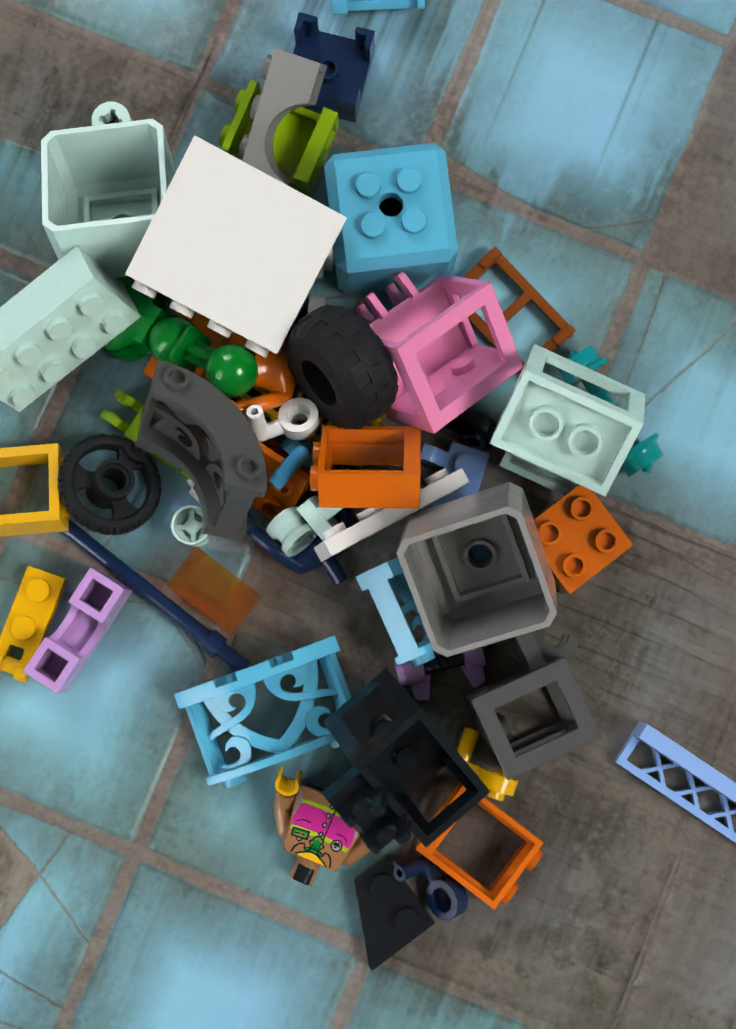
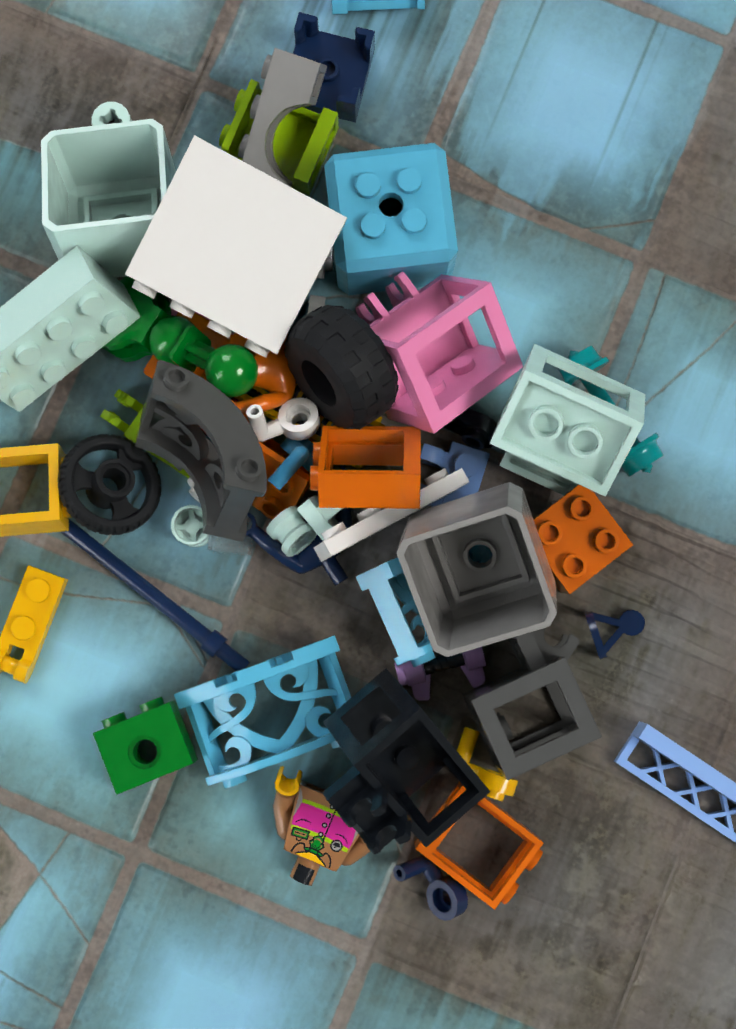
(72, 644): lavender arch -> none
(121, 739): none -> green brick
(214, 590): clear orange panel -> none
(388, 912): black wing -> none
(529, 294): dark orange window -> none
(630, 623): none -> dark blue piece

